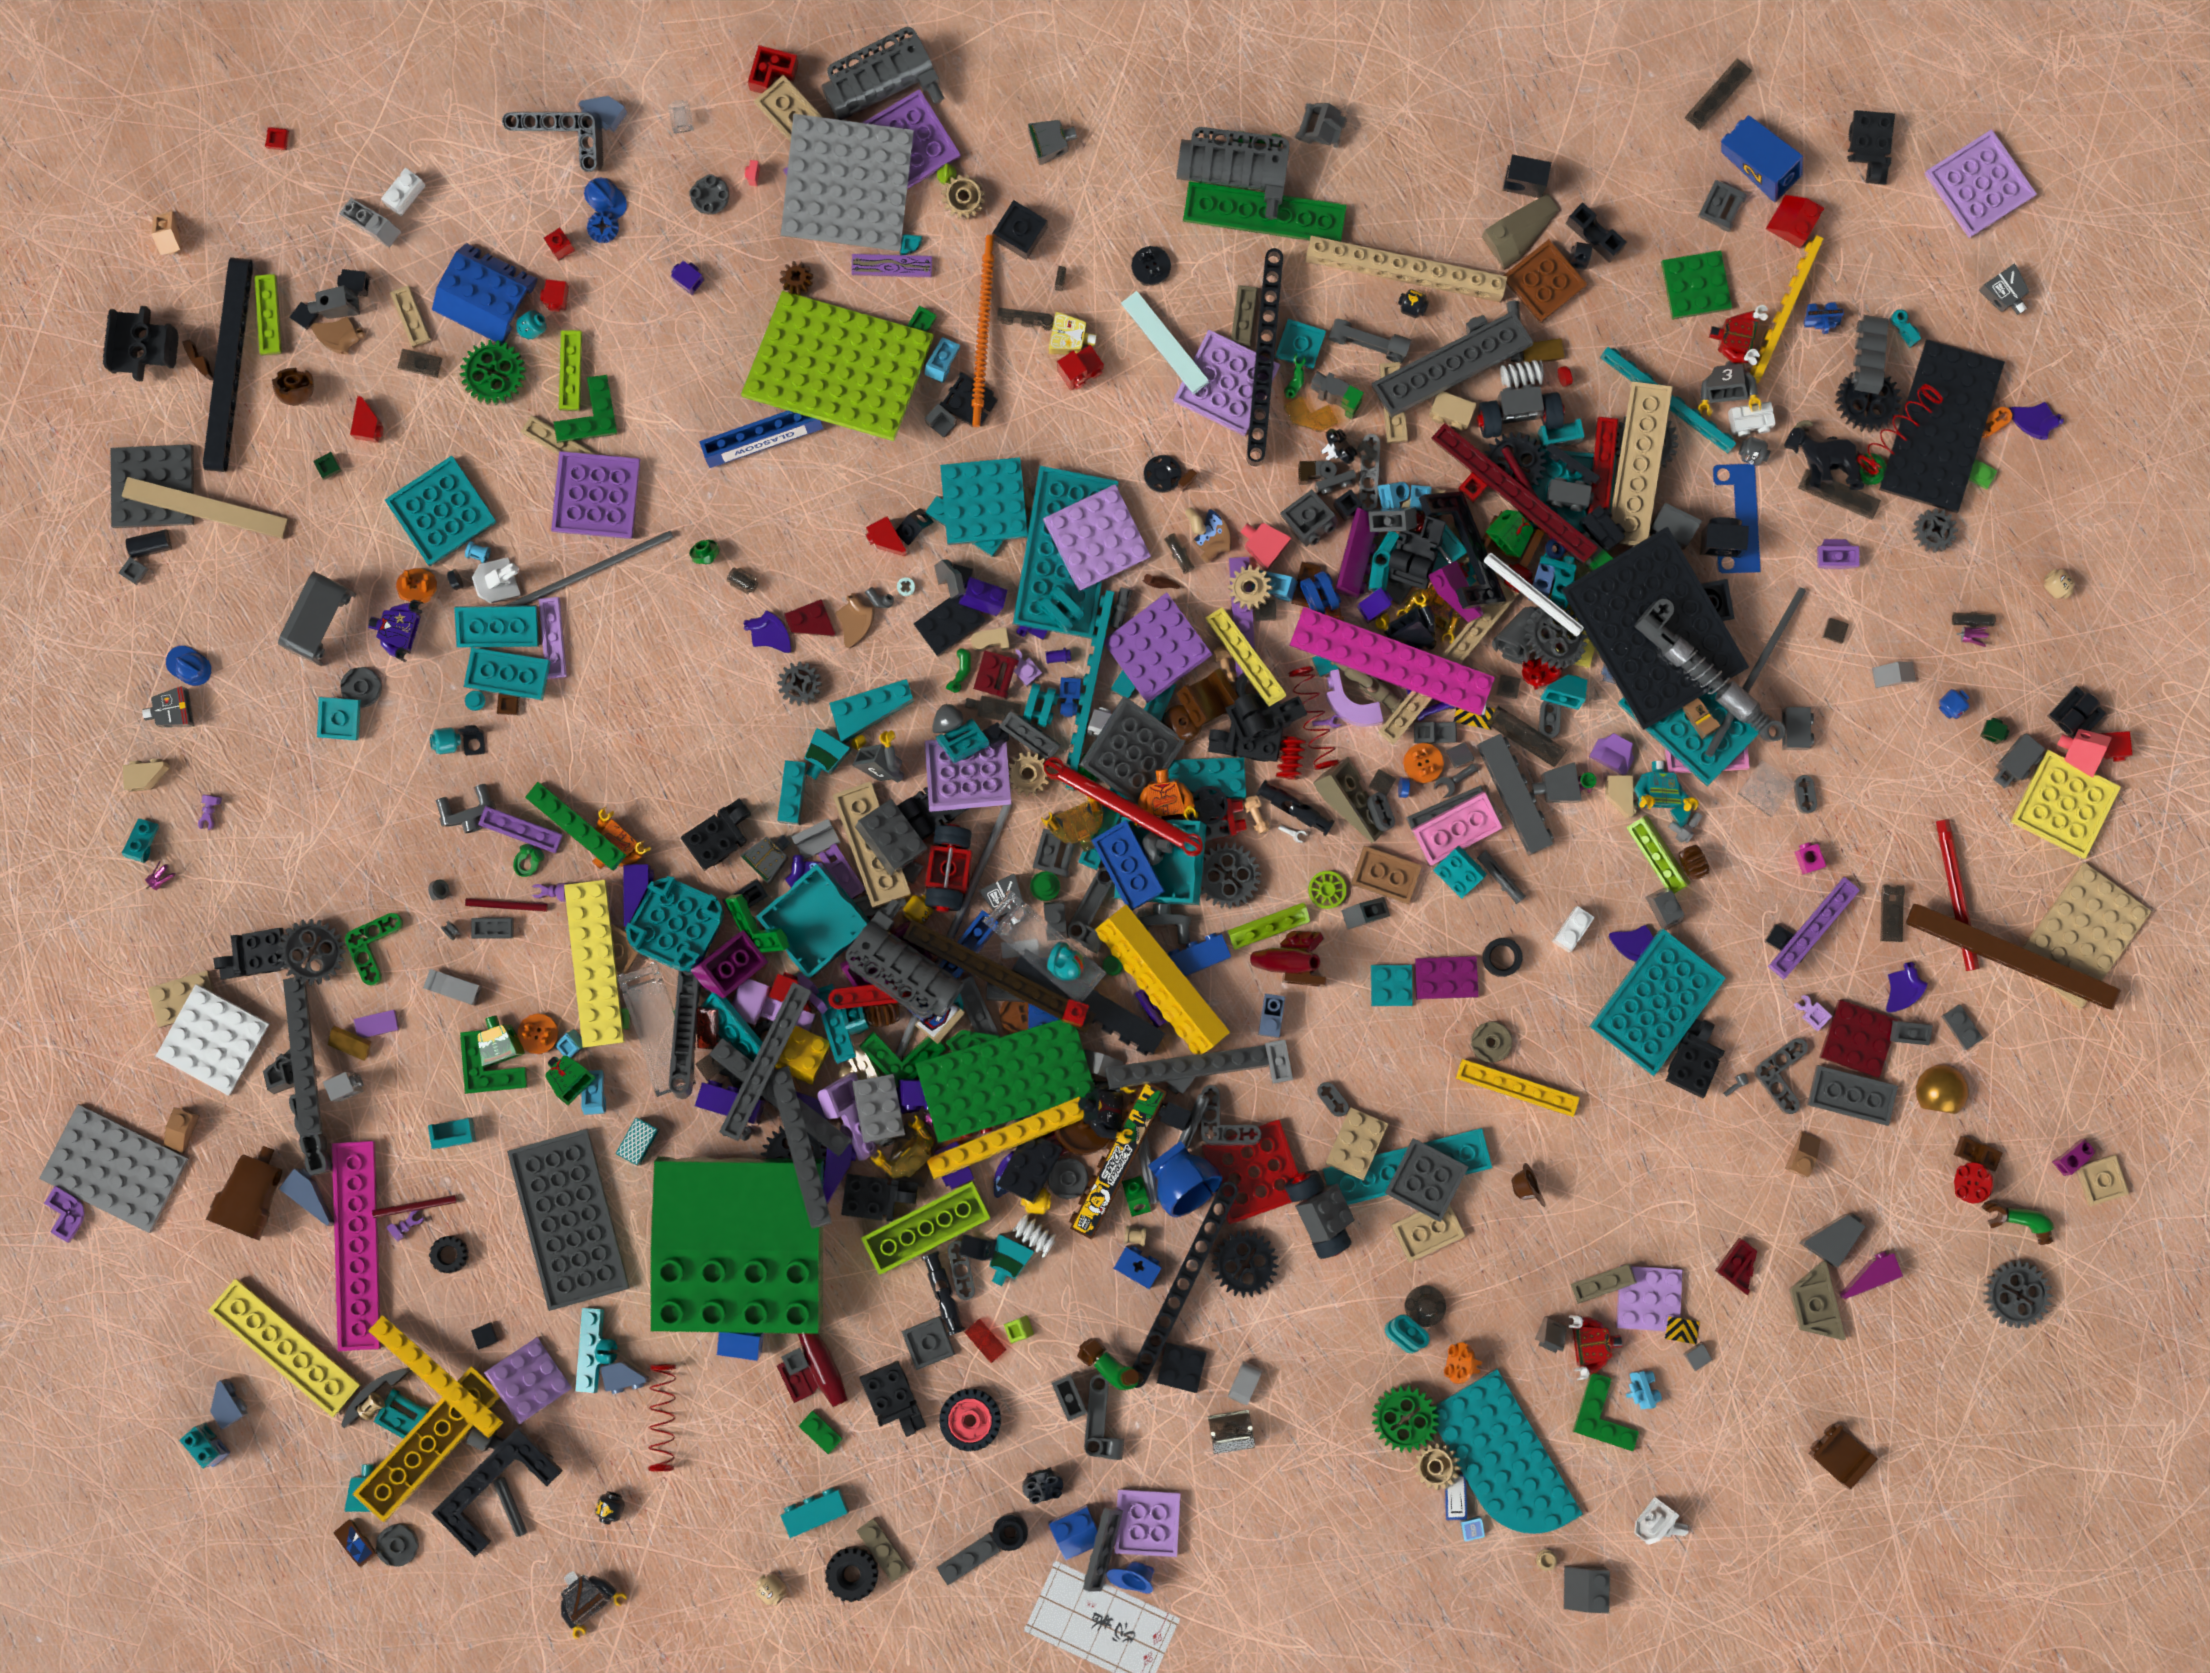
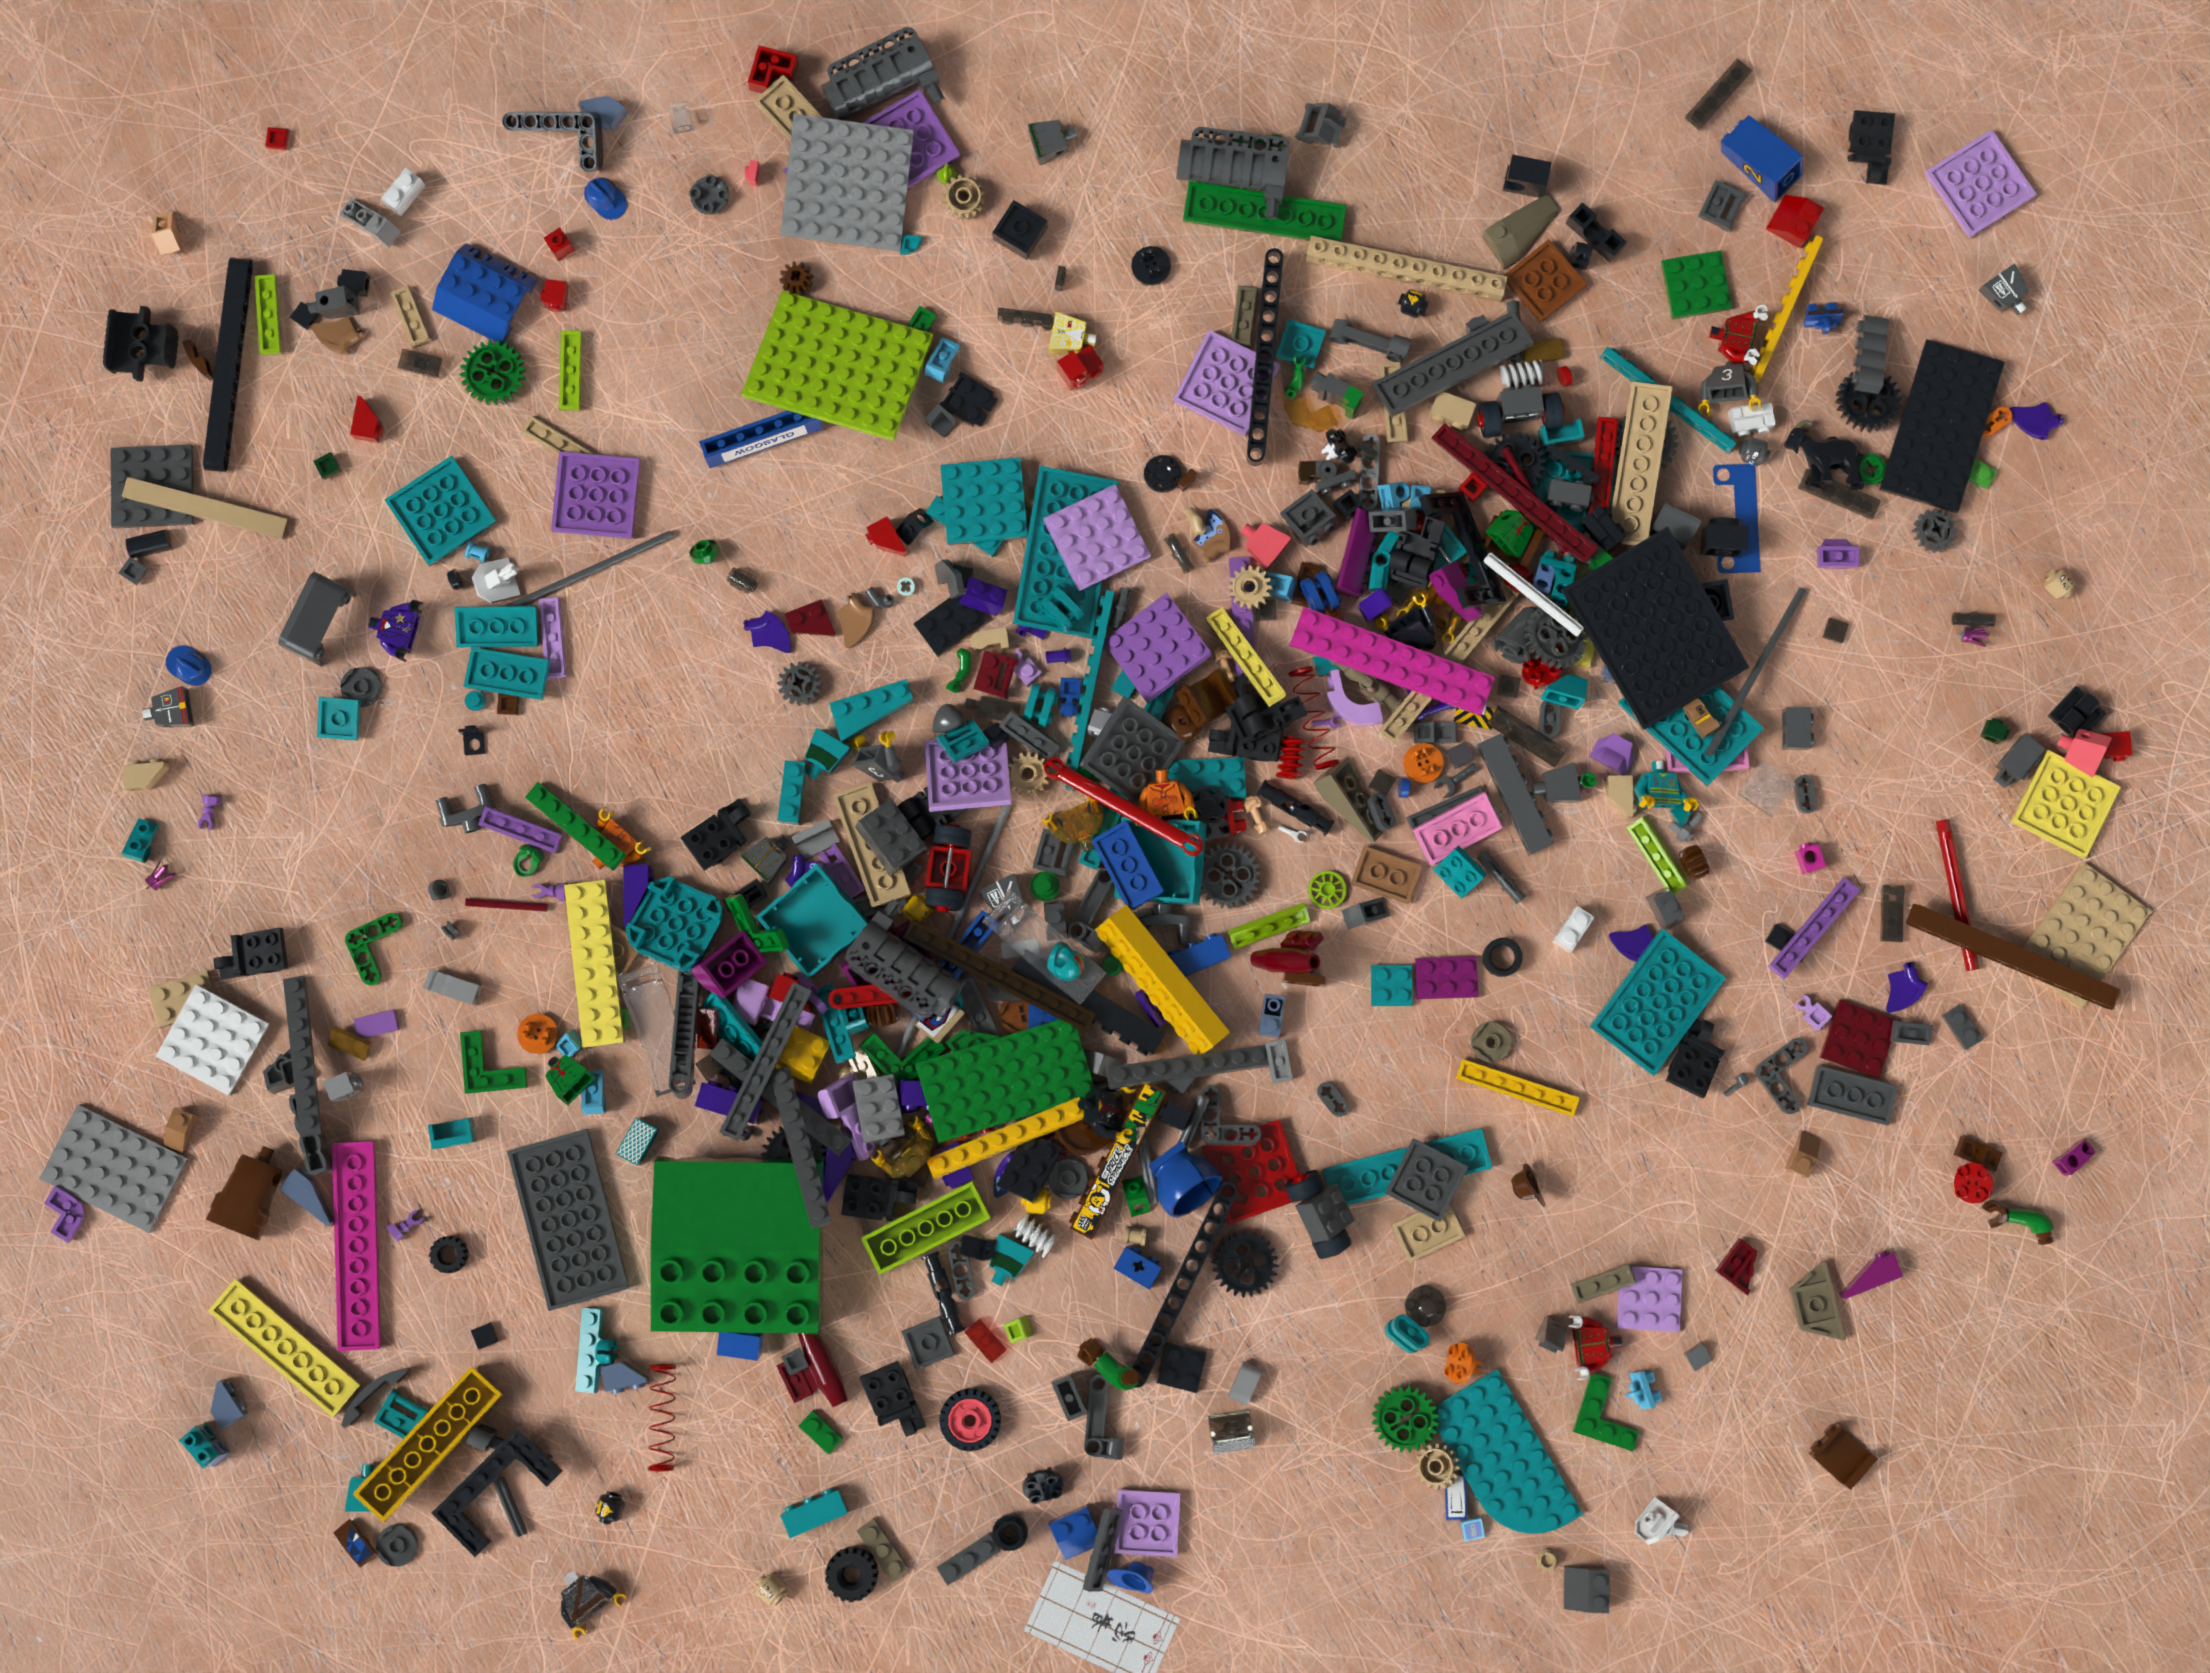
(293, 386): reddish brown cylinder -> none
(295, 942): dark grey gear -> none
(370, 1406): tan bush -> none
(408, 581): orange plate -> none
(414, 1206): dark red bar -> none
(435, 1376): yellow plate -> none
(444, 740): teal head -> none
(492, 928): dark grey plate -> none
(498, 1043): torso -> none
(528, 1380): lavender plate -> none
(531, 325): teal head -> none
(598, 425): green plate -> none
(609, 233): blue gear -> none
(687, 276): dark purple brick -> none
(891, 265): medium lavender tile -> none
(978, 402): orange hose -> none
(1075, 1013): red brick -> none
(1155, 847): dark grey piece -> none
(1159, 582): copper bar -> none
(1165, 342): light aqua tile -> none
(1357, 1143): tan plate -> none
(1559, 552): dark blue plate -> none
(1682, 1330): sticker -> none
(1683, 654): dark grey piece -> none
(1835, 1239): dark grey slope -> none
(1873, 463): red piece -> none
(1894, 674): light grey slope -> none
(1908, 332): teal plate -> none
(1942, 1089): pearl gold cylinder -> none
(1954, 704): blue head -> none
(2009, 1310): dark grey gear -> none
(2102, 1180): tan tile -> none

